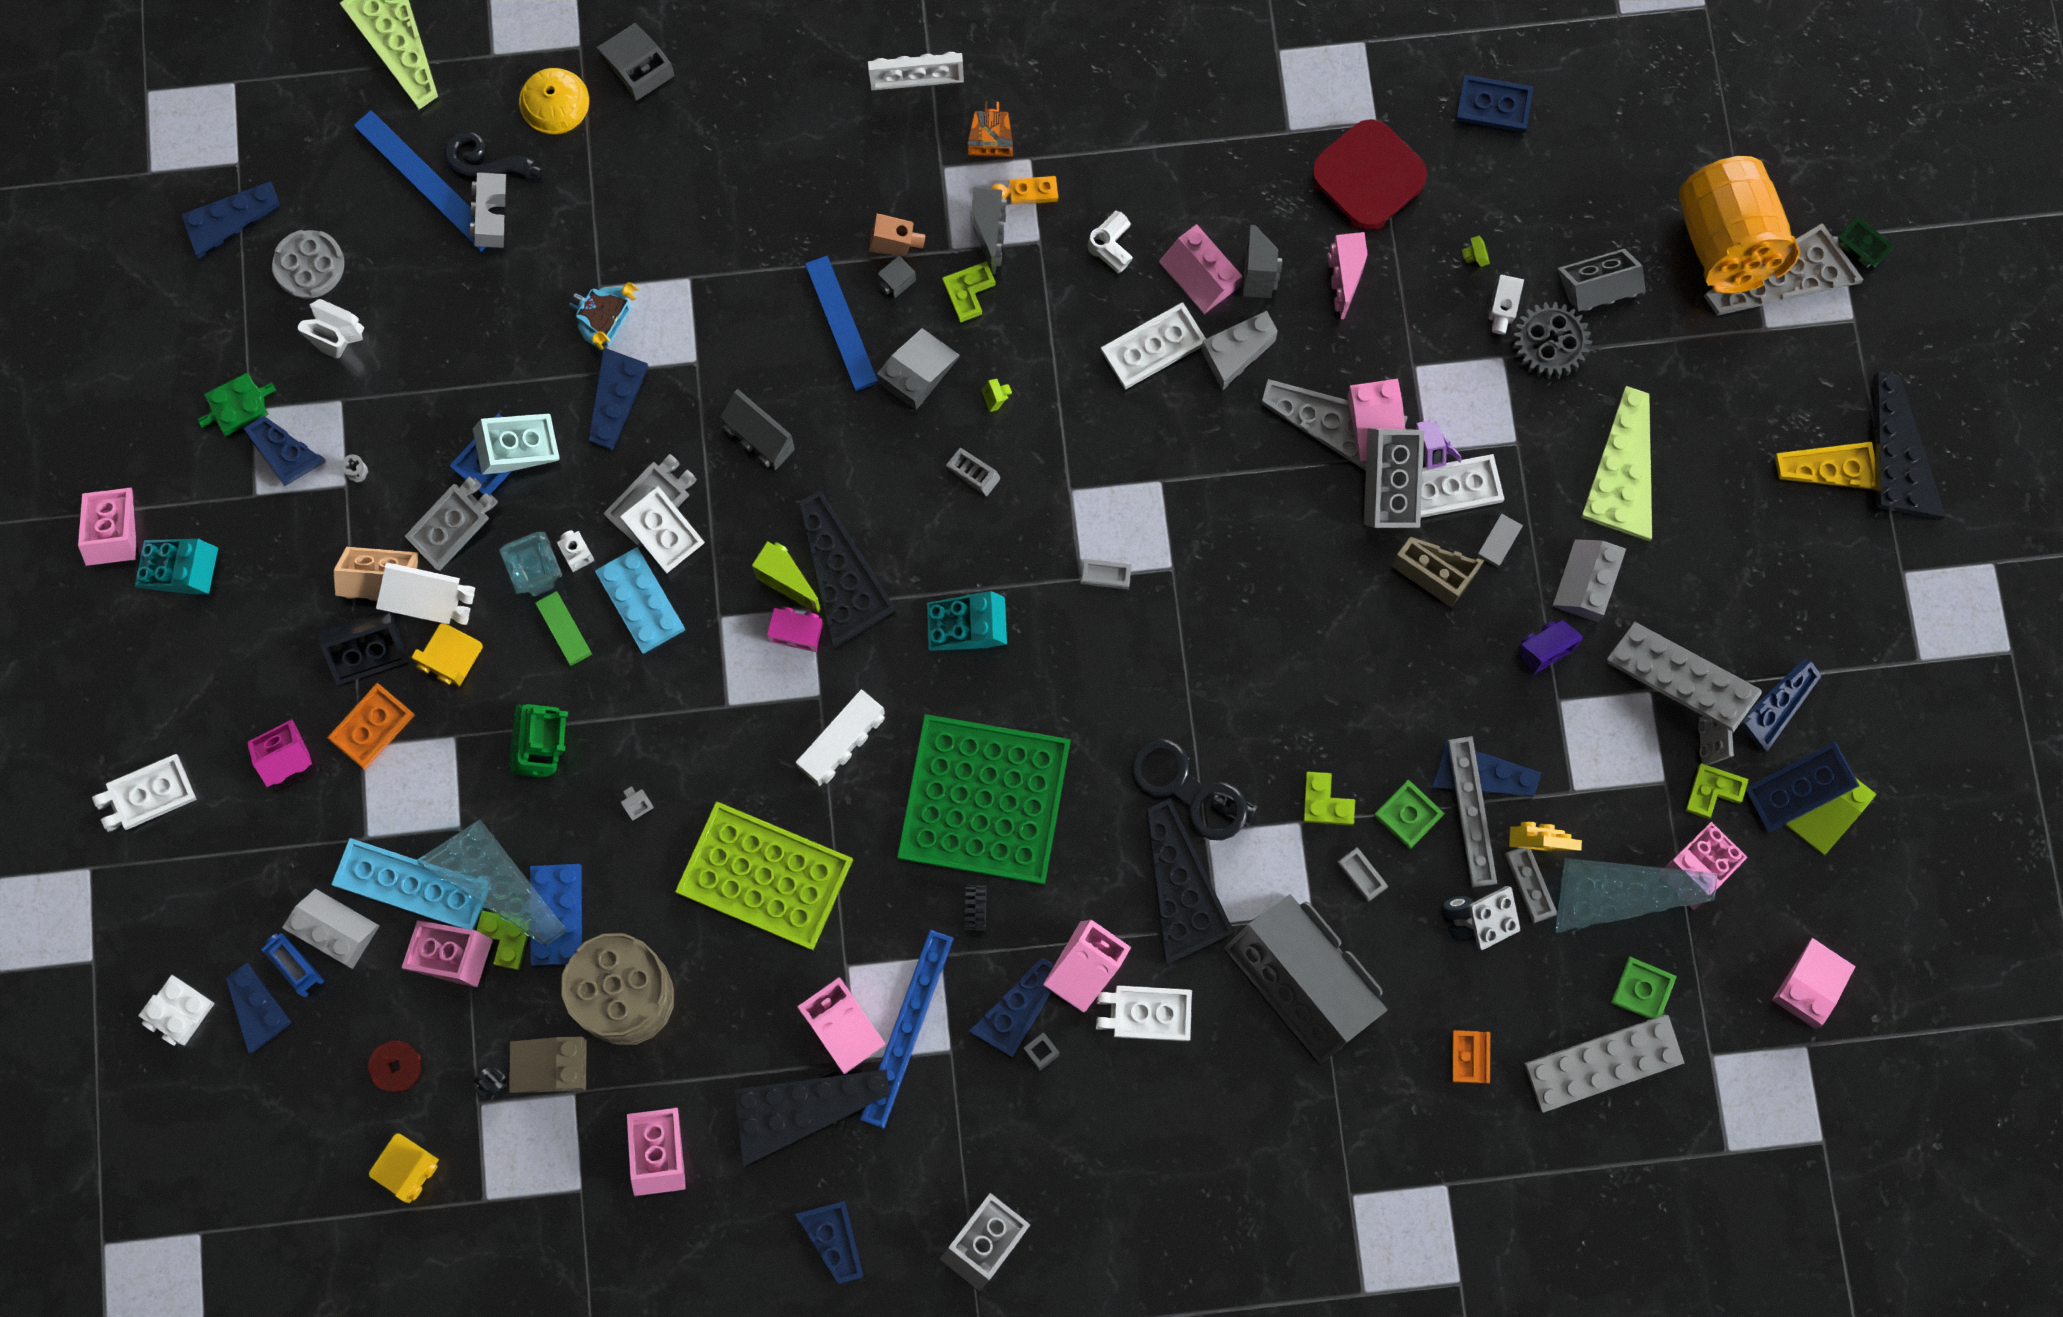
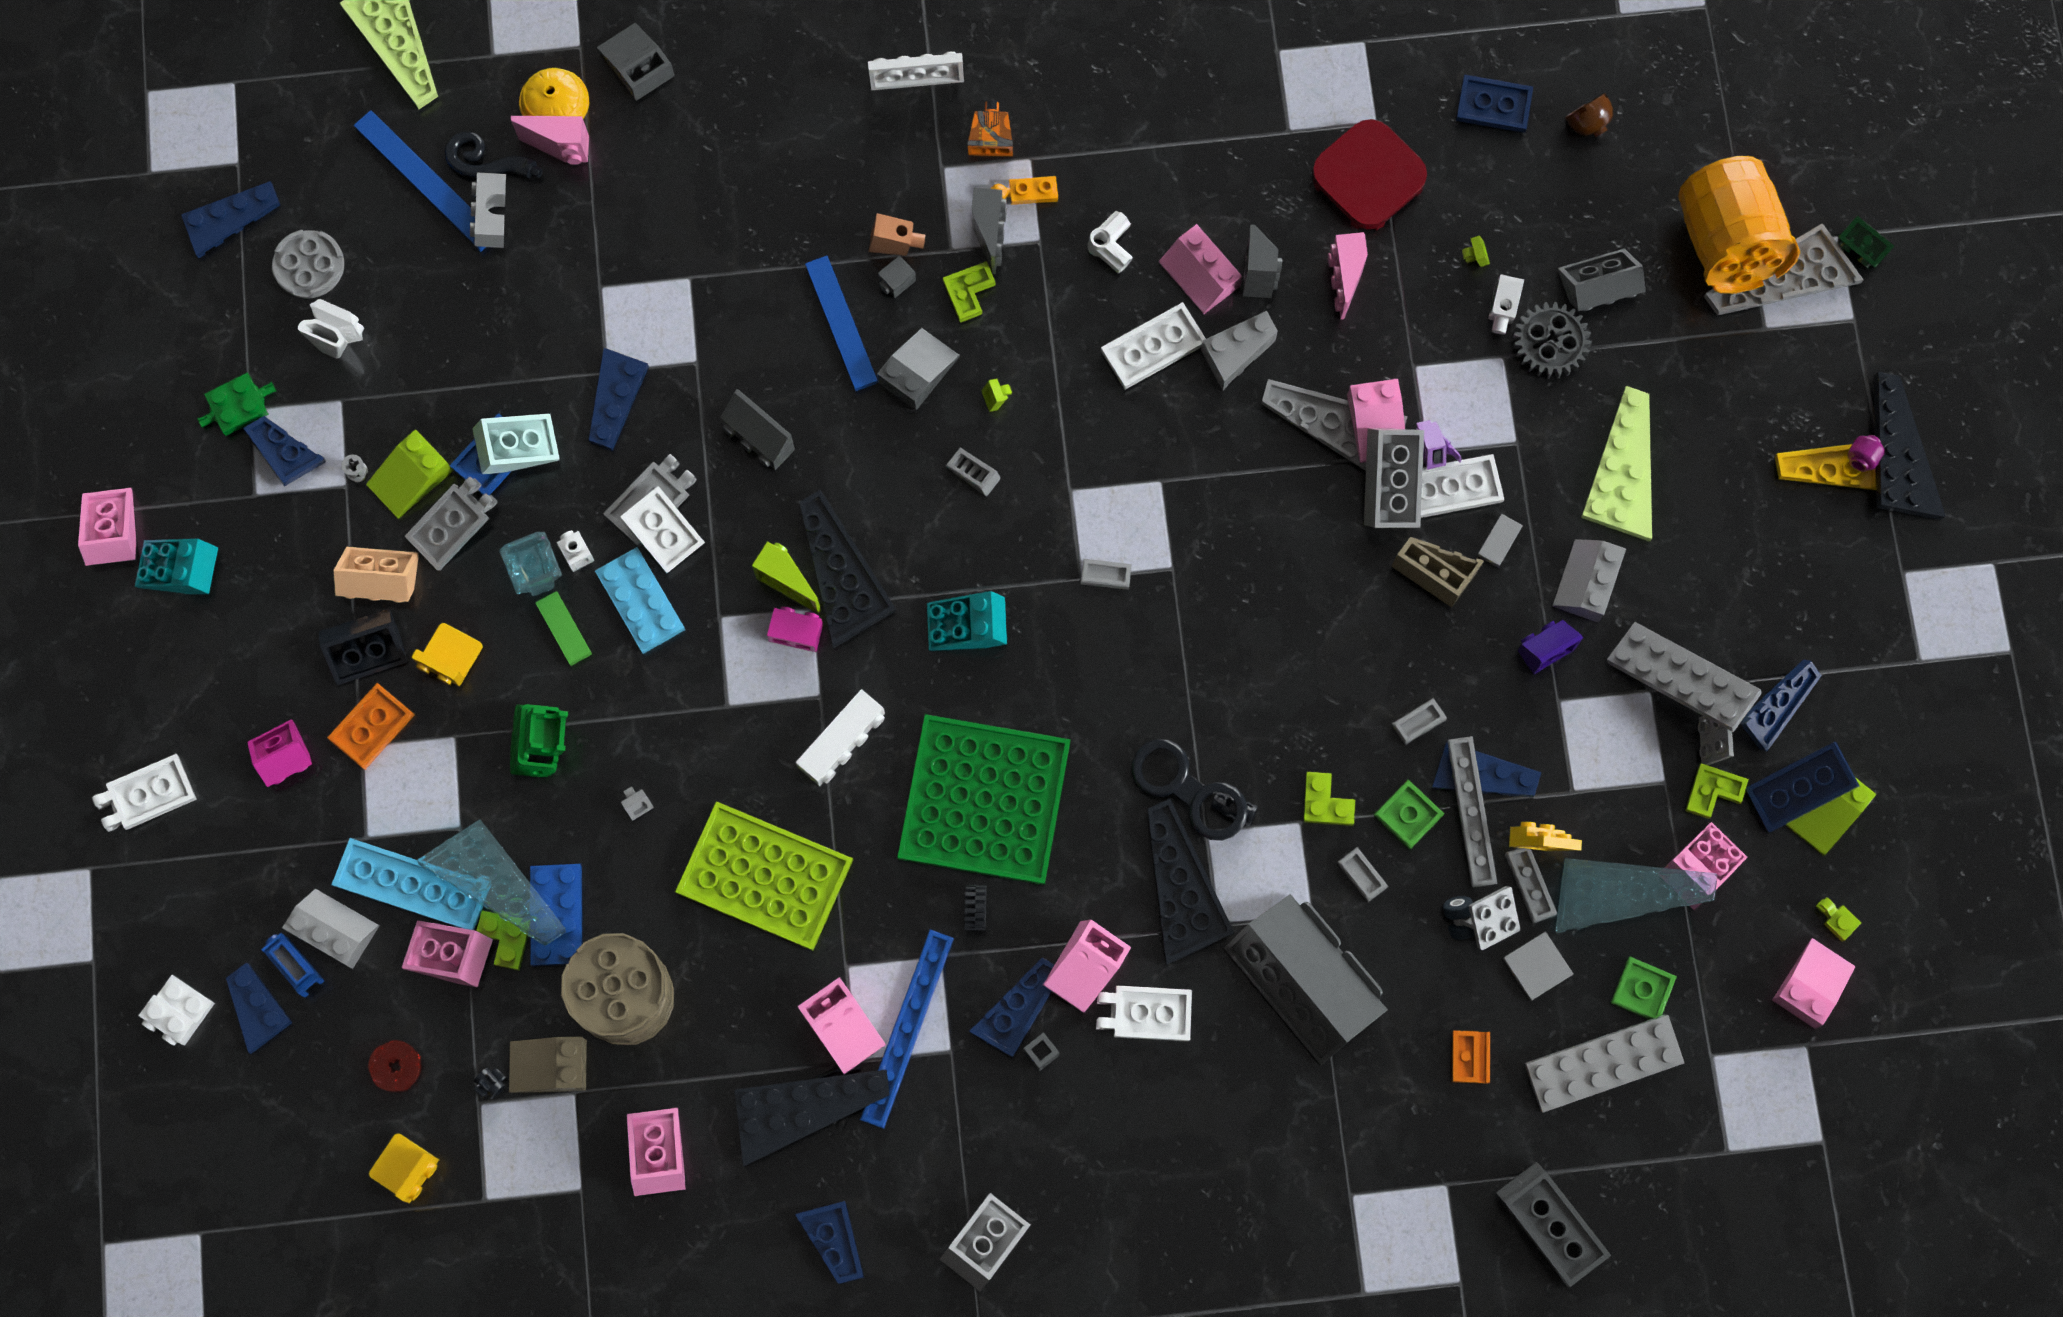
(408, 474): none -> lime slope
(424, 594): white tile -> none
(556, 135): none -> bright pink slope
(603, 312): torso -> none
(1419, 721): none -> light grey tile
(1536, 1186): none -> dark grey hinge
(1538, 966): none -> light grey tile
(1591, 117): none -> reddish brown cylinder
(1840, 921): none -> lime plate
(1865, 453): none -> magenta head

